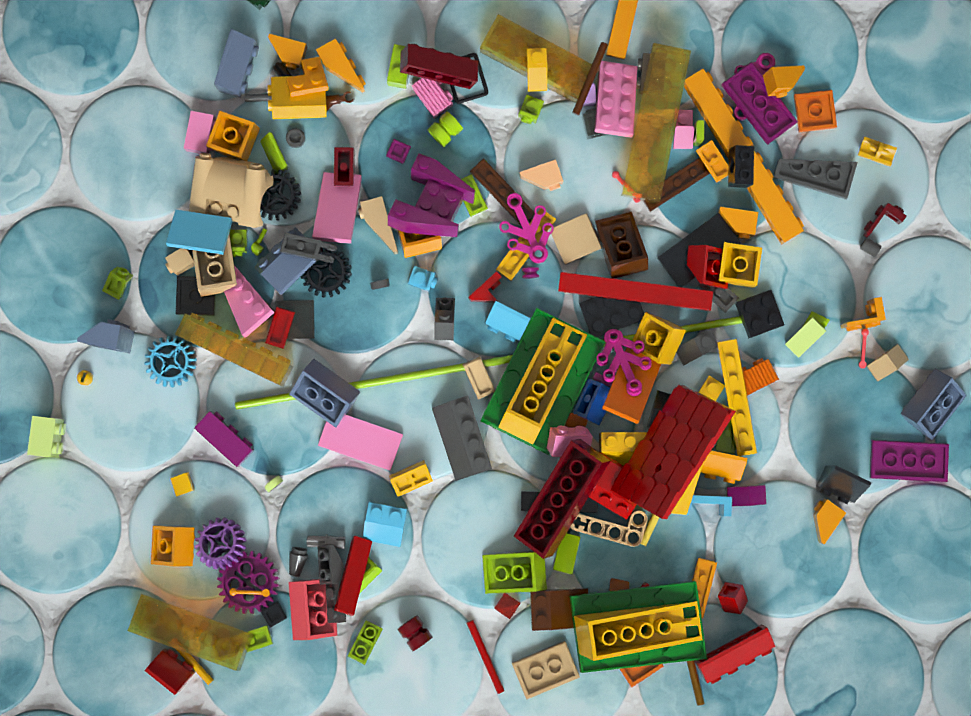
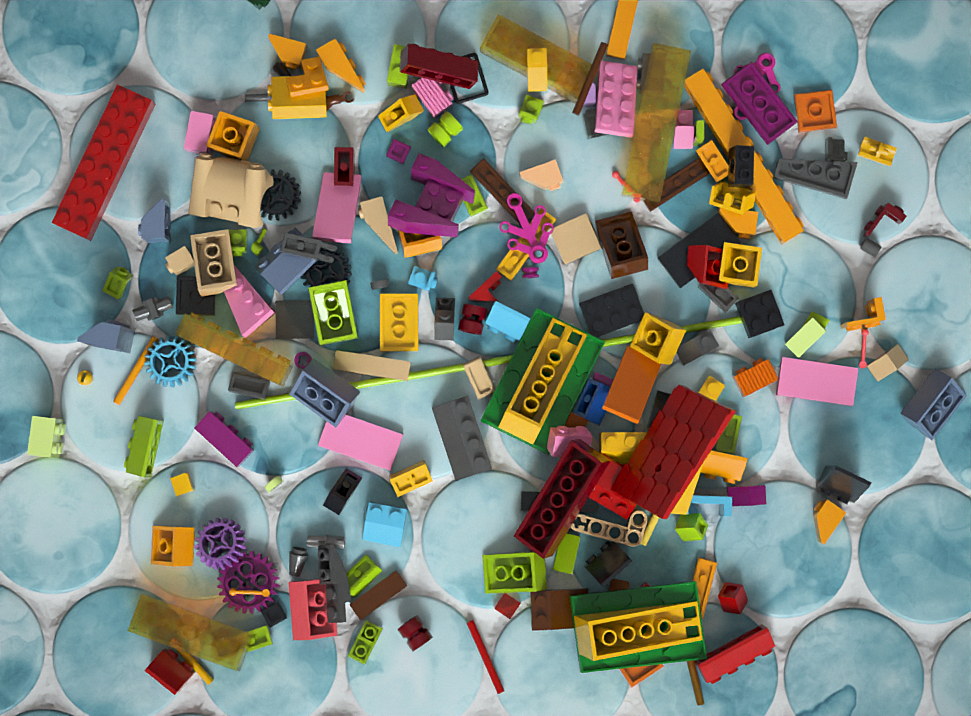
(103, 162): none -> red brick
(135, 371): none -> light orange bar
(143, 446): none -> lime slope
(152, 308): none -> dark grey axle
(156, 224): none -> sand blue slope
(199, 232): medium azure tile -> none
(236, 64): sand blue slope -> none
(249, 386): none -> dark grey tile
(273, 153): lime slope -> none
(280, 327): red tile -> none
(295, 138): dark grey tile -> none
(297, 360): none -> magenta bush
(333, 313): none -> lime slope
(342, 491): none -> black slope
(353, 575): red tile -> none
(372, 365): none -> tan slope
(378, 595): none -> reddish brown tile
(399, 322): none -> yellow plate
(401, 112): none -> yellow slope
(472, 326): none -> dark red wheel
(545, 670): tan tile -> none
(607, 563): none -> black slope
(622, 358): dark pink plant -> none
(635, 291): red tile -> none
(691, 527): none -> lime panel
(732, 198): none -> yellow window
(737, 397): yellow plate -> none
(782, 79): light orange slope -> none
(817, 381): none -> bright pink tile
(835, 150): none -> clear smoke panel
(909, 461): magenta tile -> none

